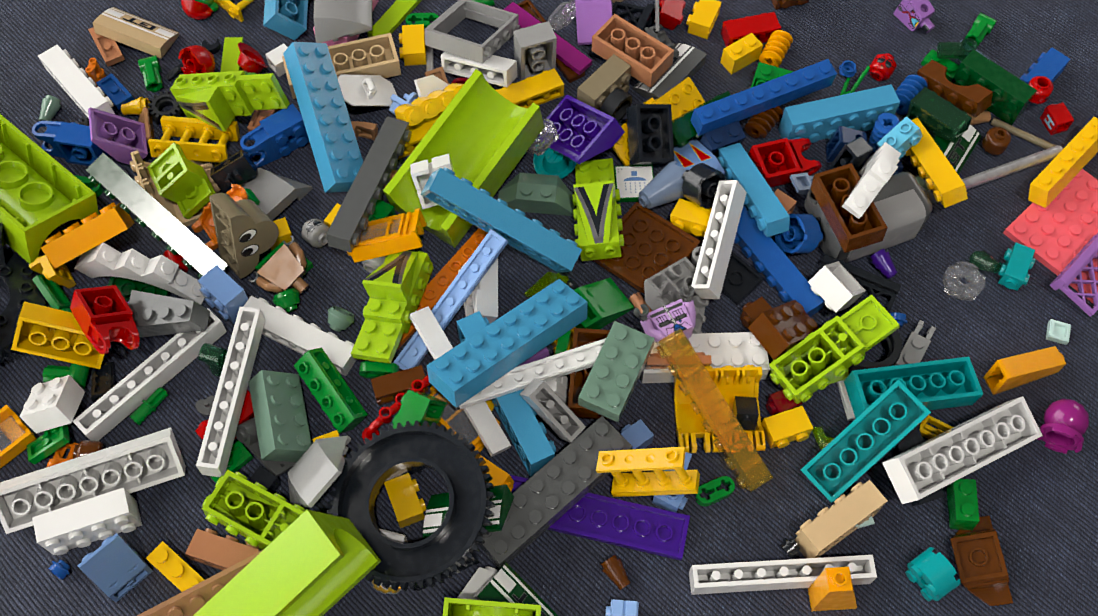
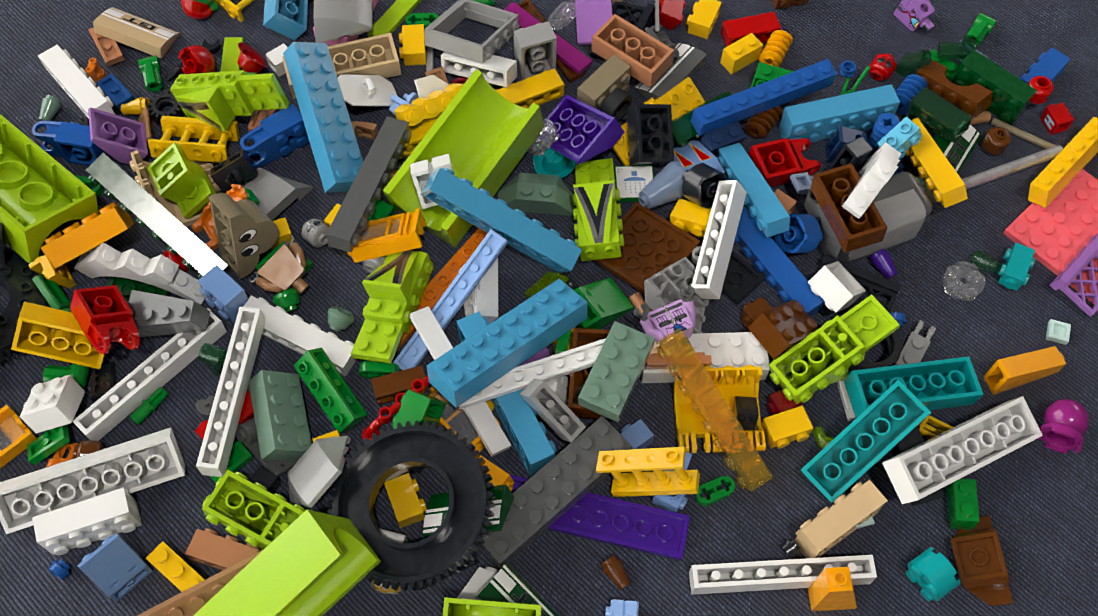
(913, 61): none -> clear green piece

